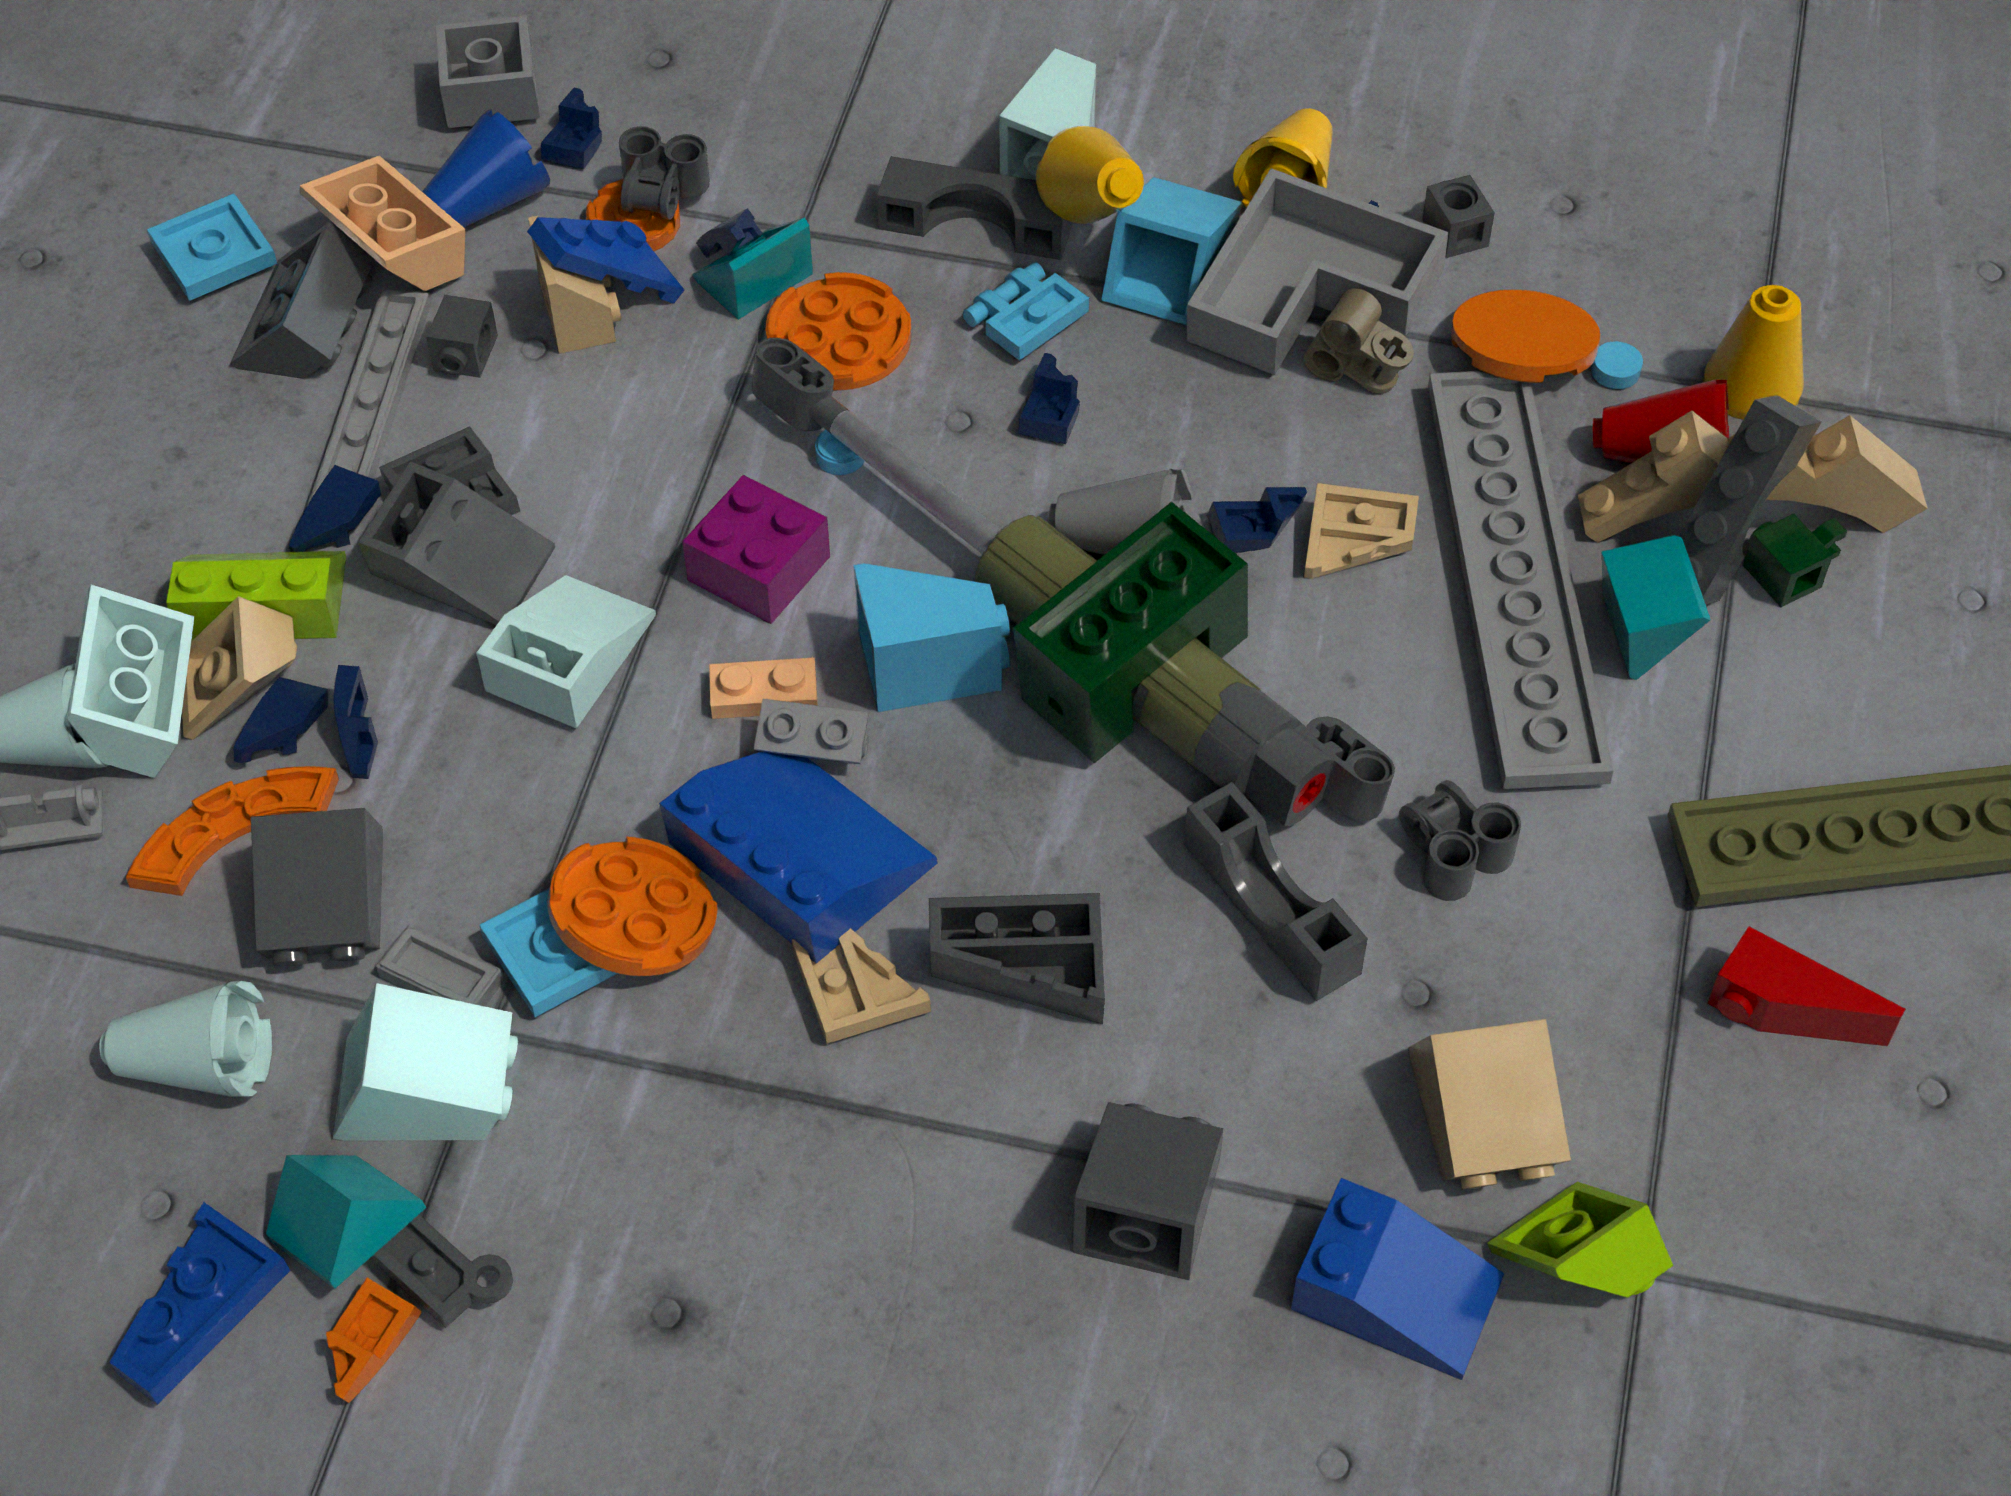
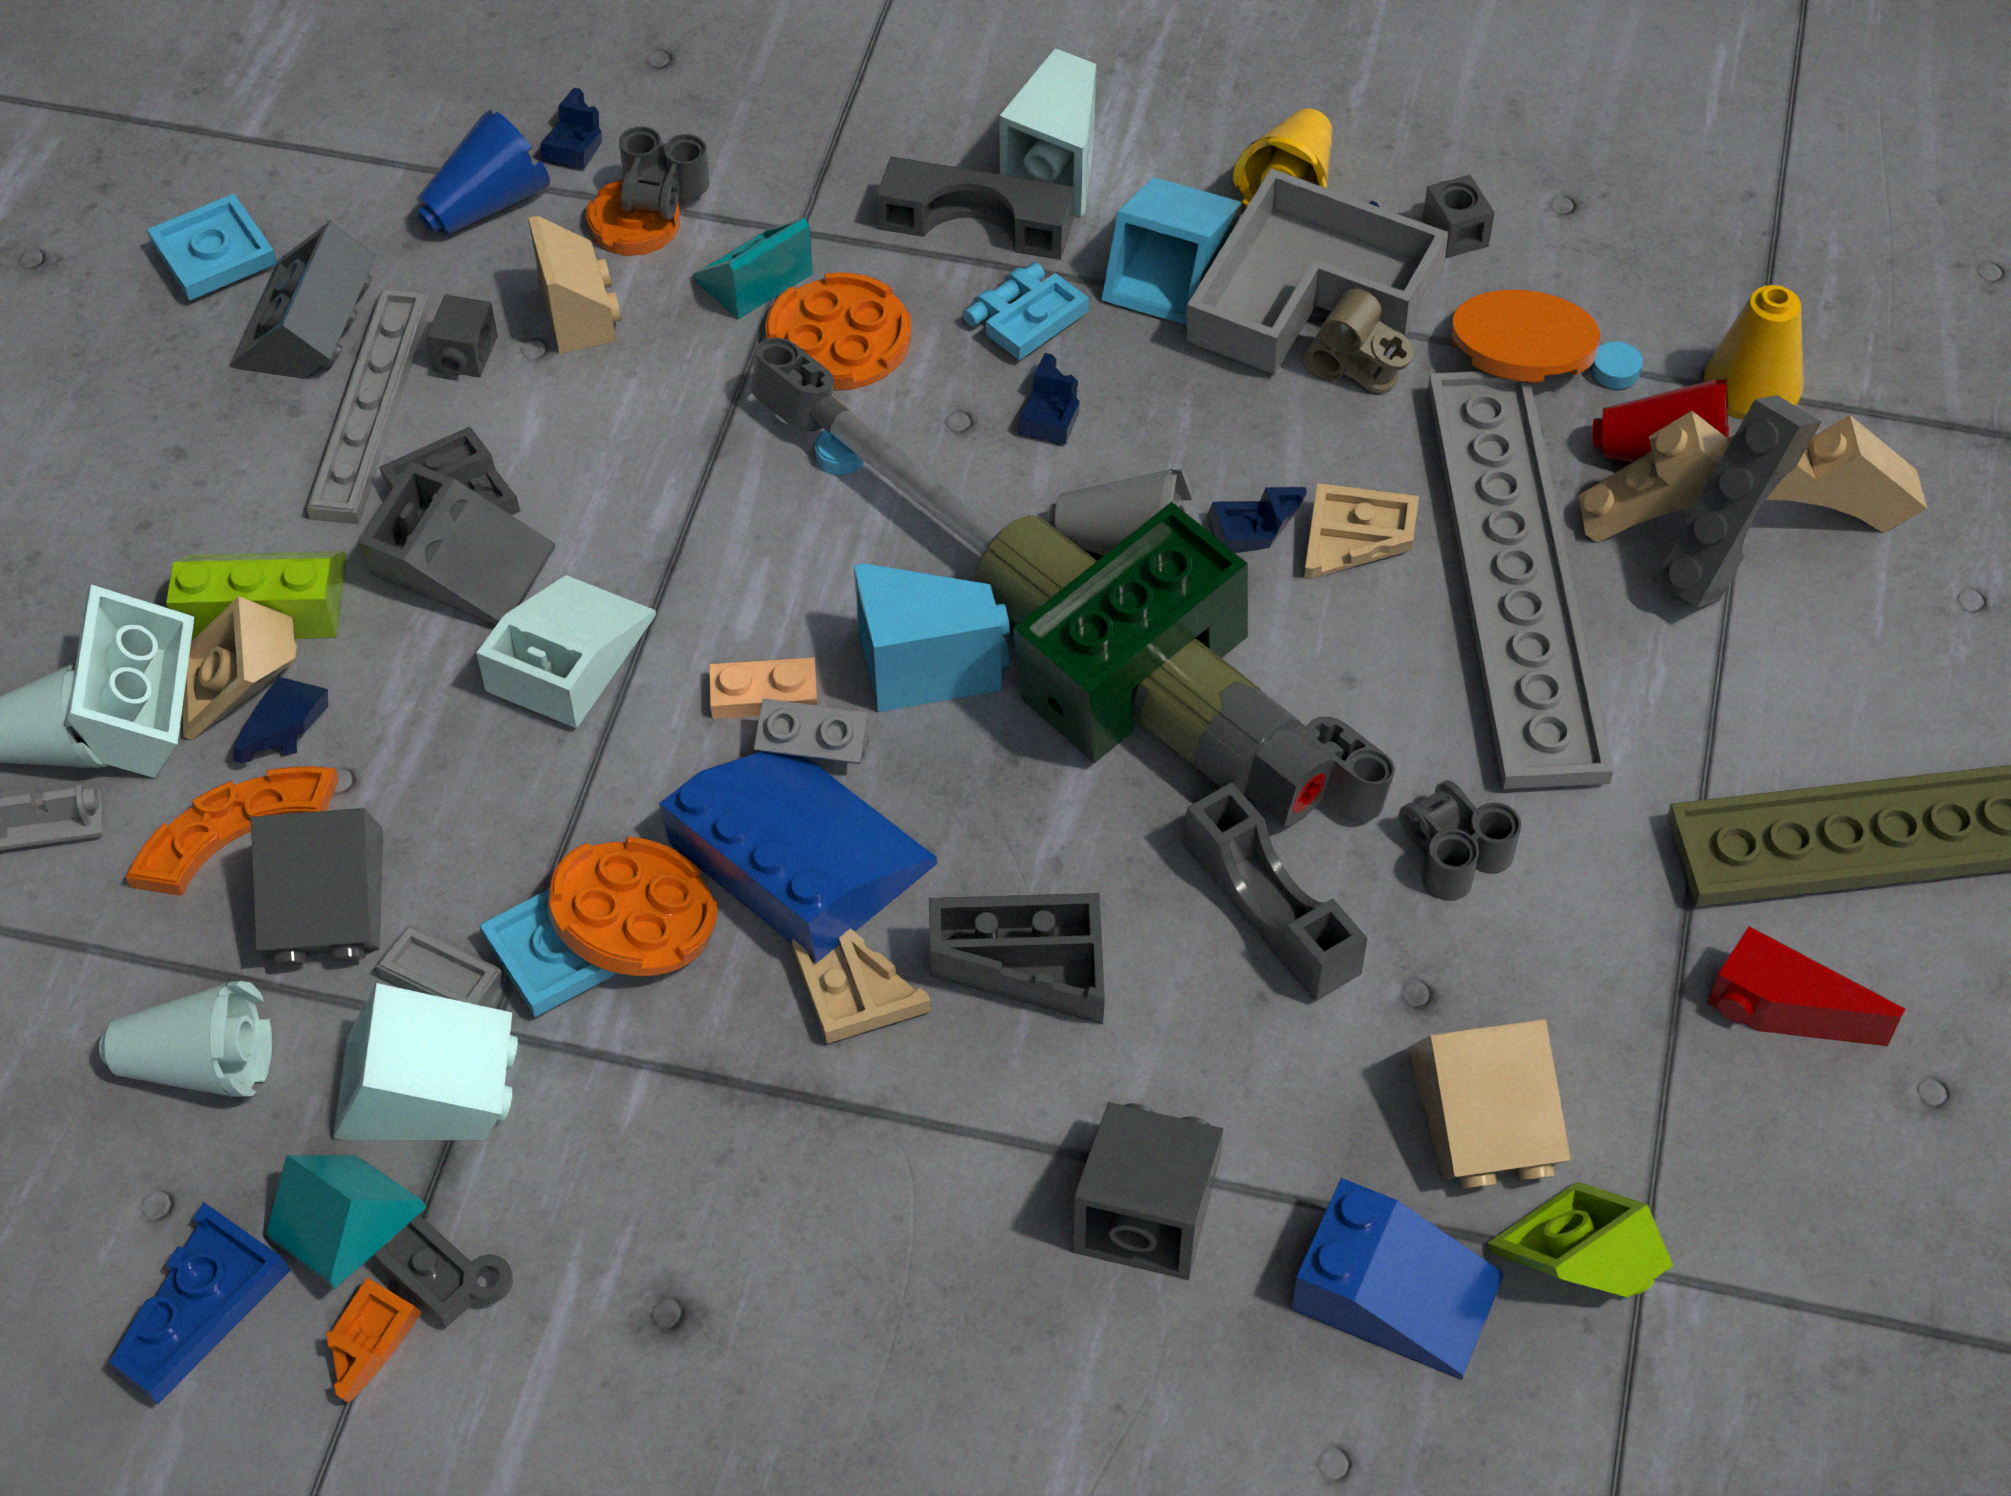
(335, 509): dark blue slope -> none
(354, 729): dark blue slope -> none
(392, 221): light nougat slope -> none
(486, 68): light grey brick -> none
(602, 249): blue wing -> none
(730, 235): dark blue slope -> none
(756, 549): magenta brick -> none
(1087, 175): yellow cone -> none
(1651, 600): teal slope -> none
(1791, 558): dark green brick -> none

